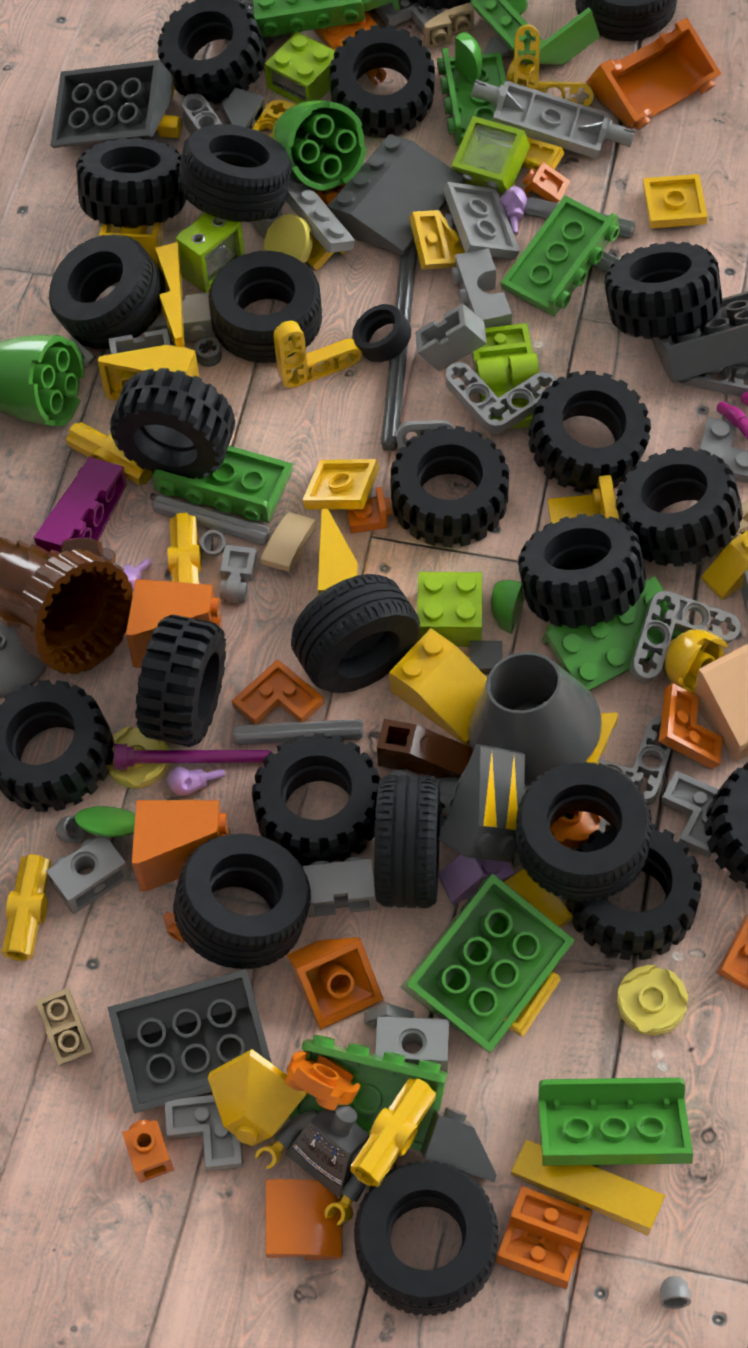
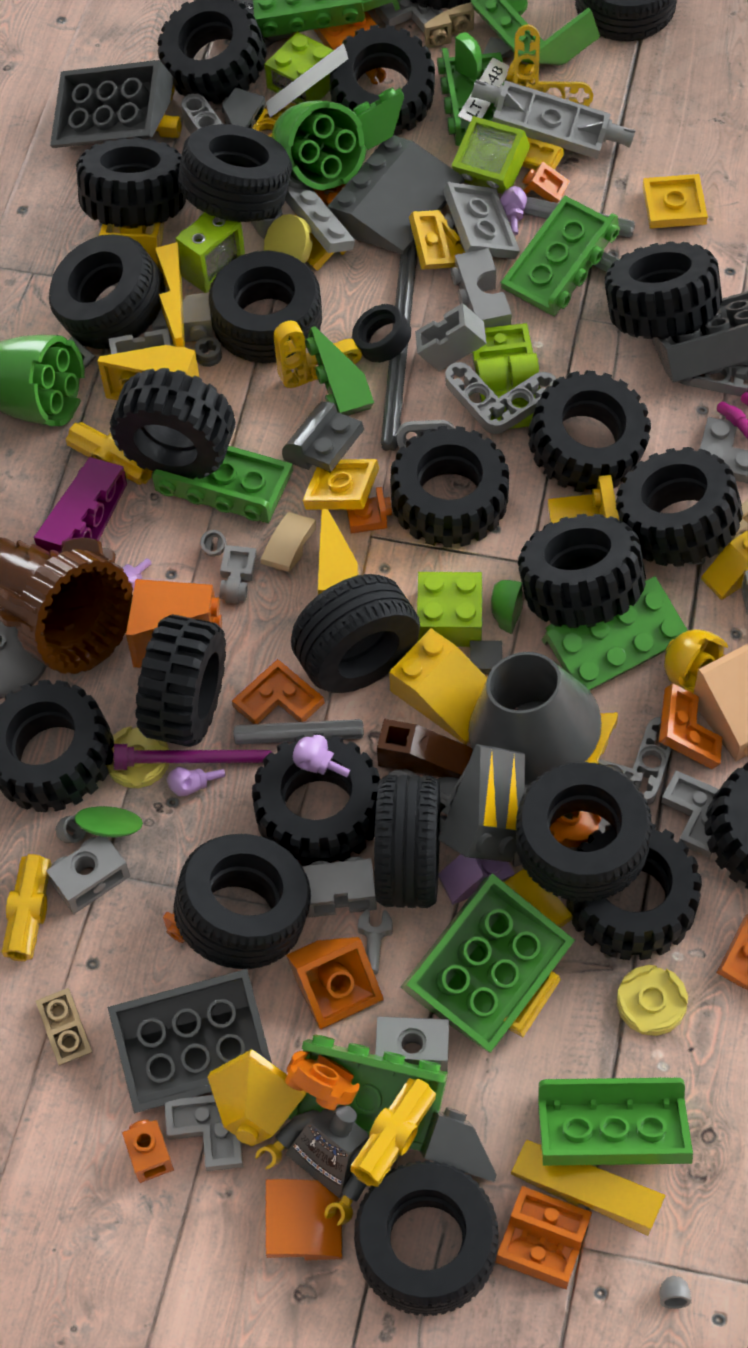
(169, 833): orange slope -> none
(184, 551): yellow piece -> none
(213, 519): light grey axle -> none
(306, 80): none -> white sticker
(313, 756): none -> lavender piece
(322, 438): none -> dark grey brick
(342, 378): none -> bright green slope
(374, 936): none -> light grey bar
(380, 117): none -> bright green slope
(385, 1010): light grey tile -> none
(494, 75): none -> white sticker
(655, 76): orange windscreen -> none
(675, 619): light grey beam -> none

